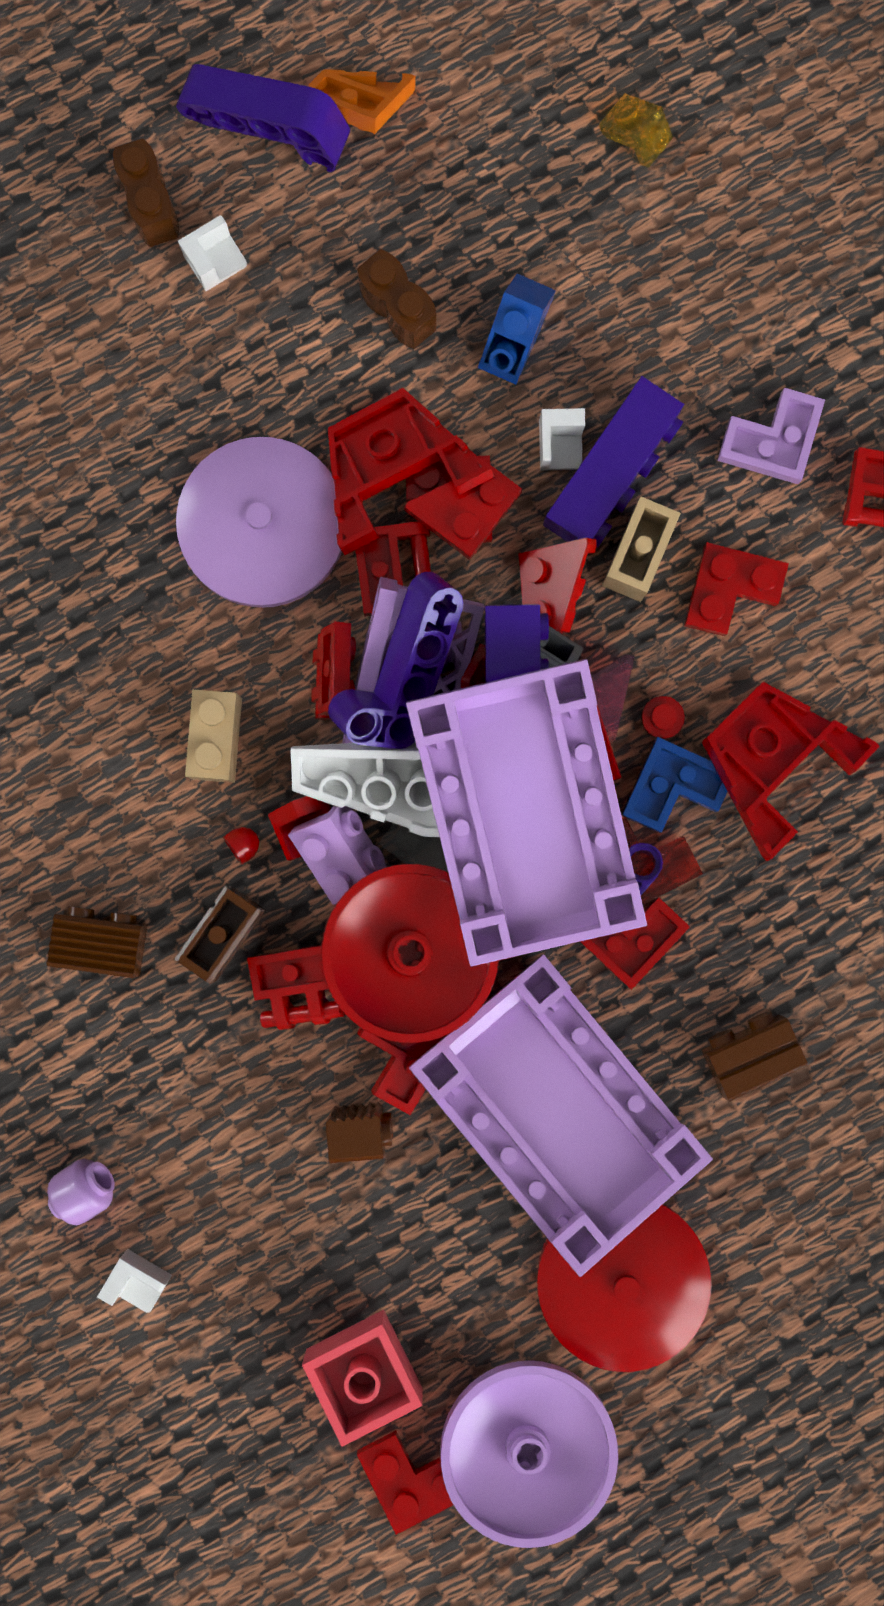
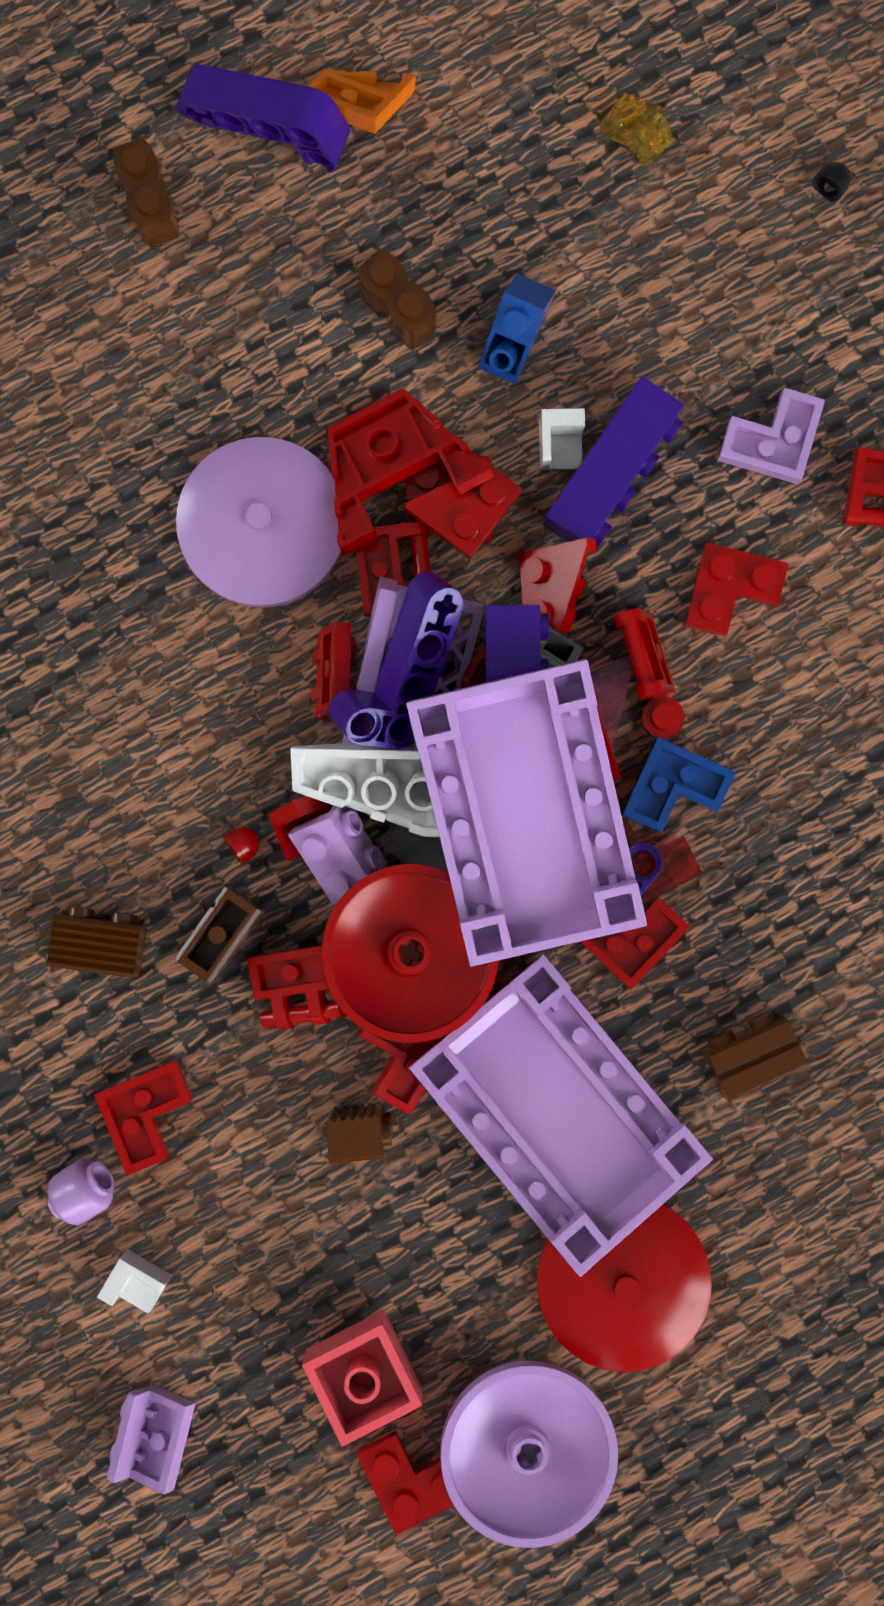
(131, 1113): none -> red plate
(151, 1438): none -> lavender bracket
(212, 253): white panel -> none
(213, 736): tan brick -> none
(641, 549): tan brick -> none
(645, 653): none -> red plate
(762, 747): red wing -> none
(837, 176): none -> black hinge

